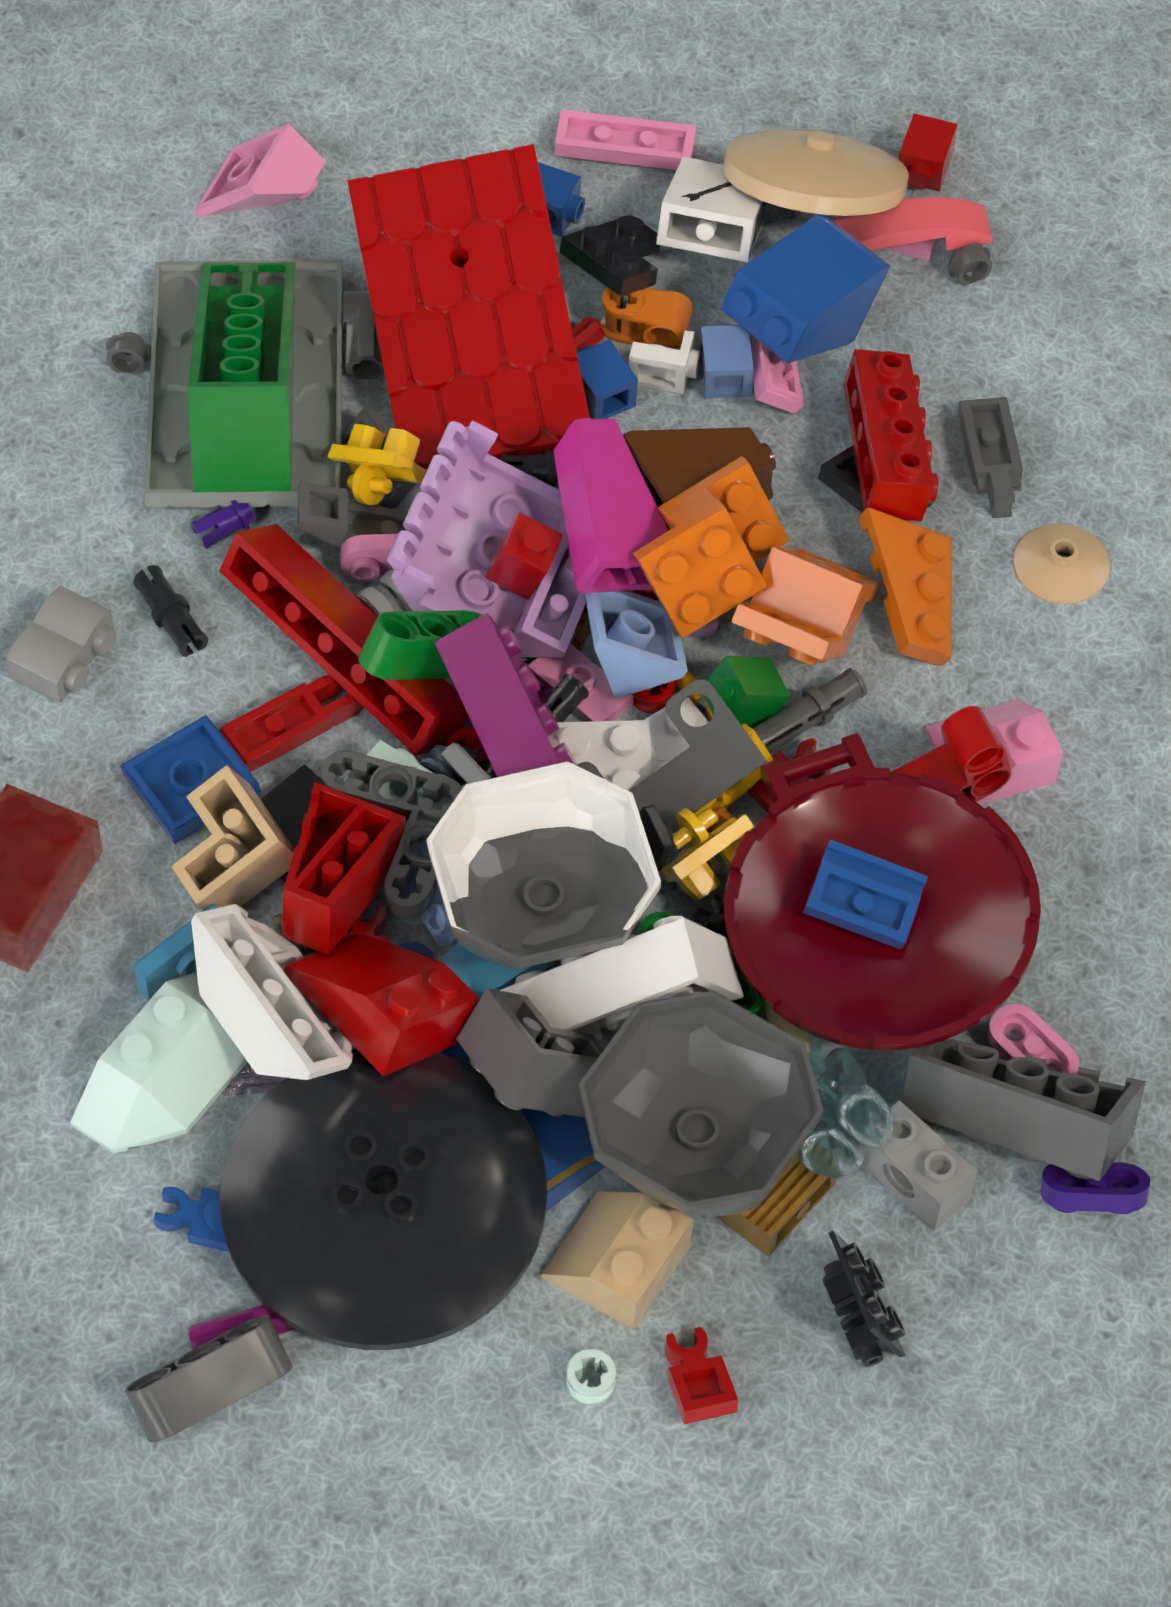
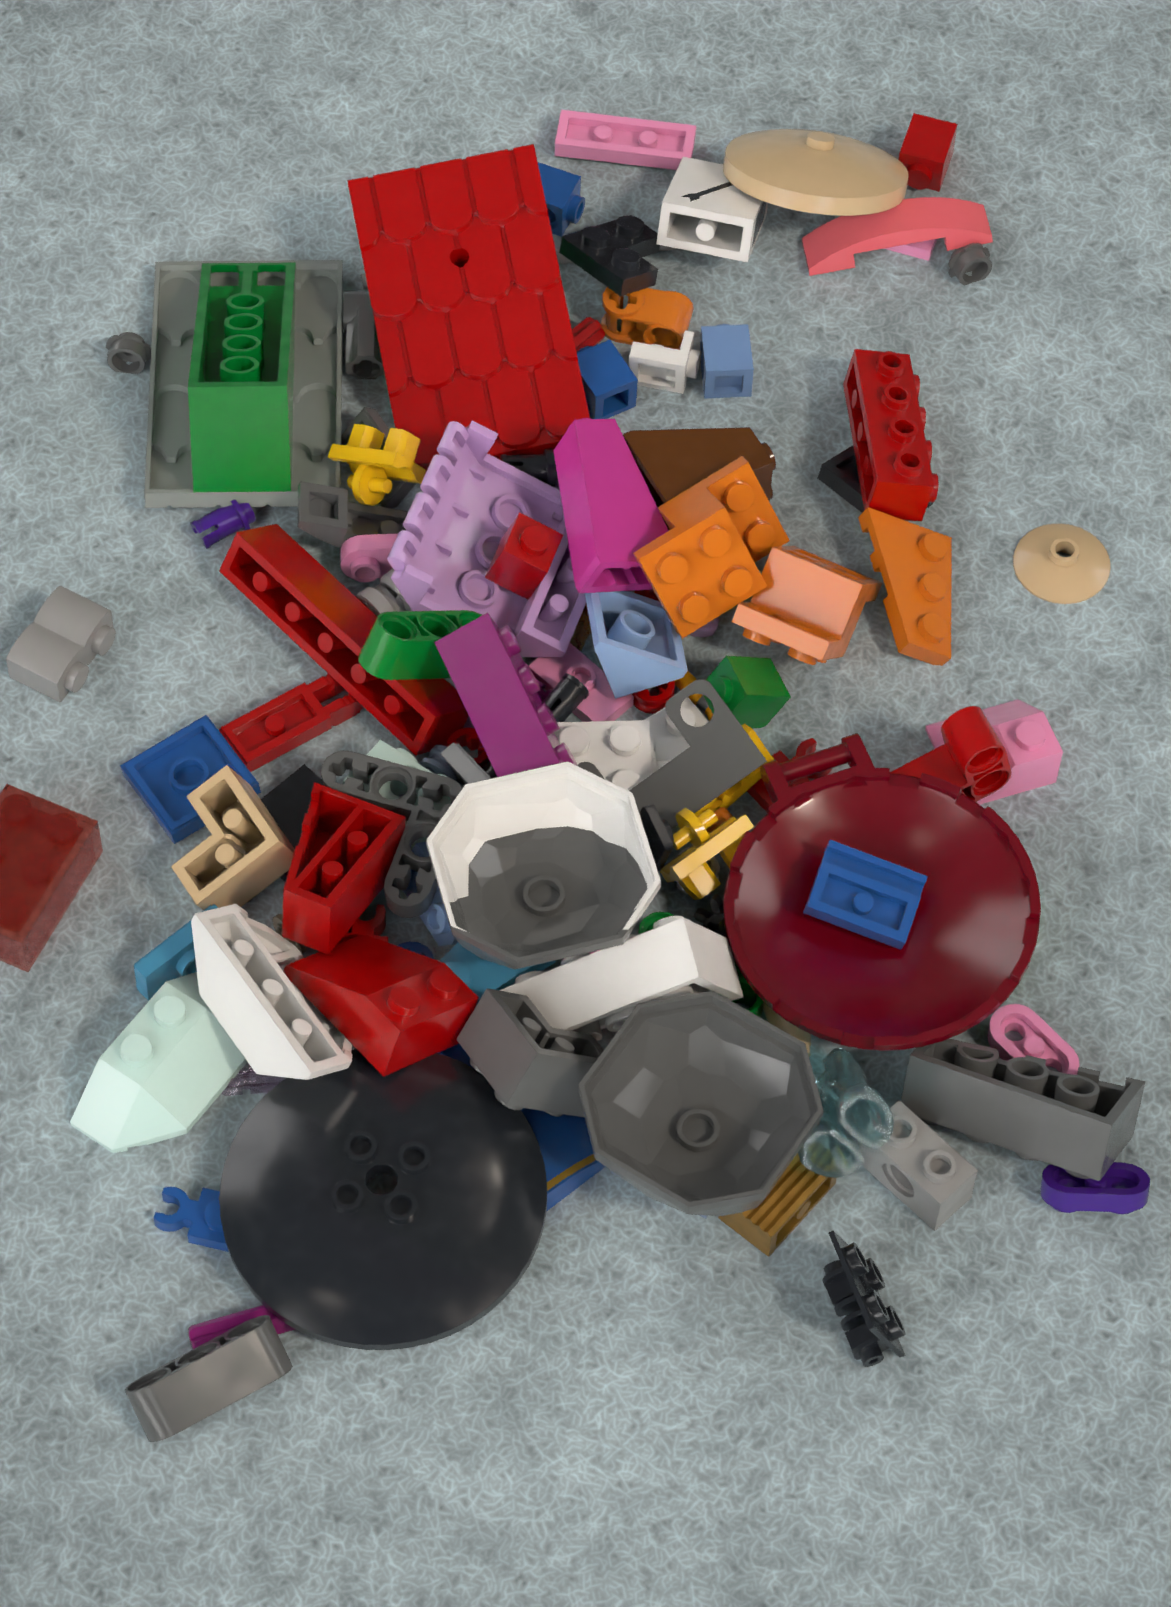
(170, 610): black pin -> none
(263, 173): bright pink slope -> none
(582, 1392): light aqua bush -> none
(621, 1254): tan slope -> none
(698, 1382): red plate -> none
(774, 379): bright pink plate -> none
(807, 290): blue slope -> none
(814, 708): dark grey pin -> none
(992, 451): dark grey hinge -> none

